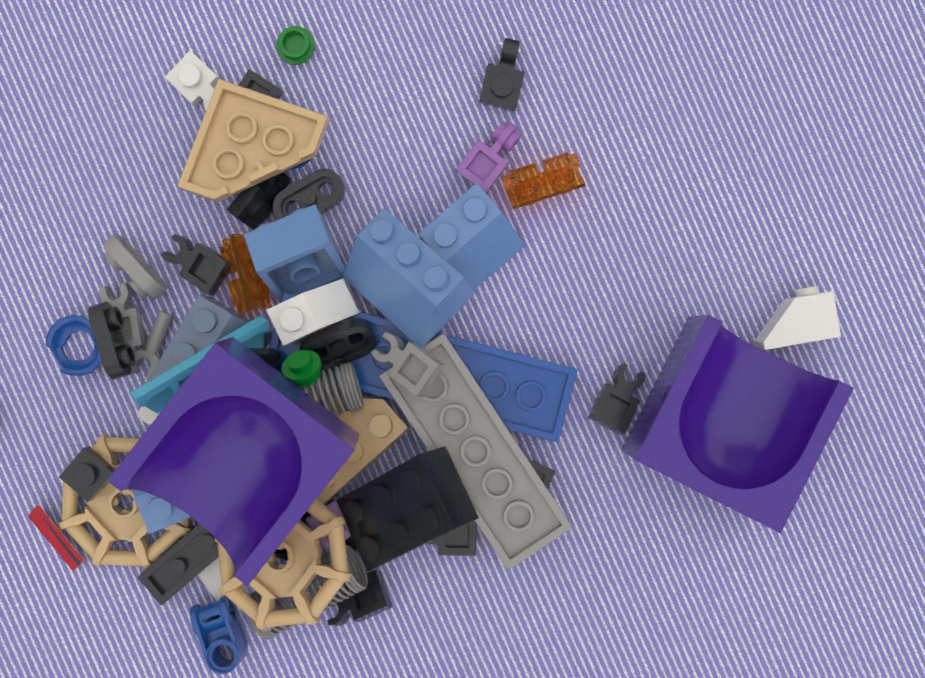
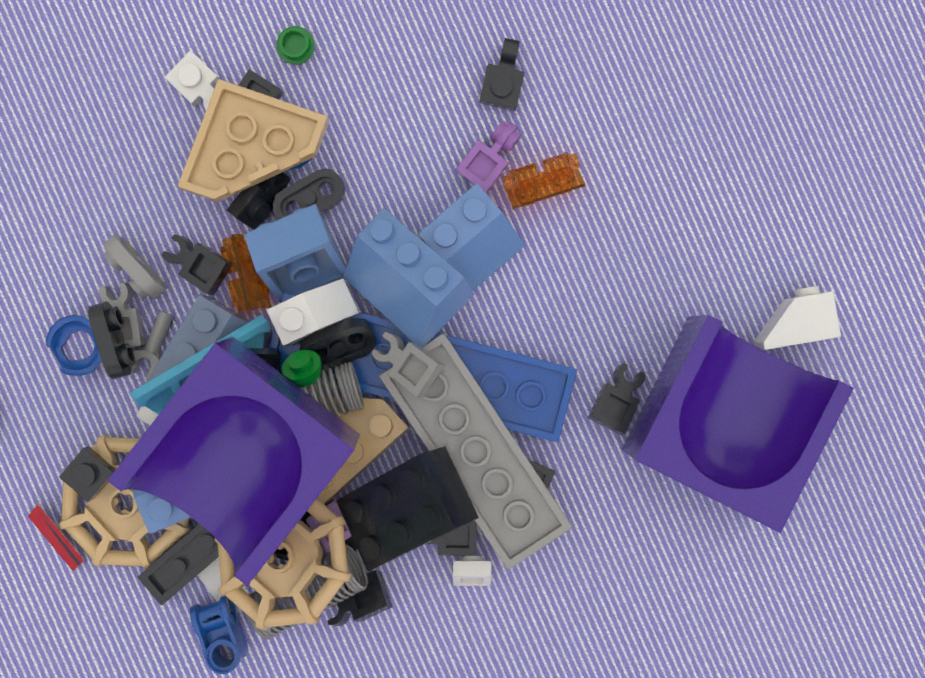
(471, 572): none -> white plate

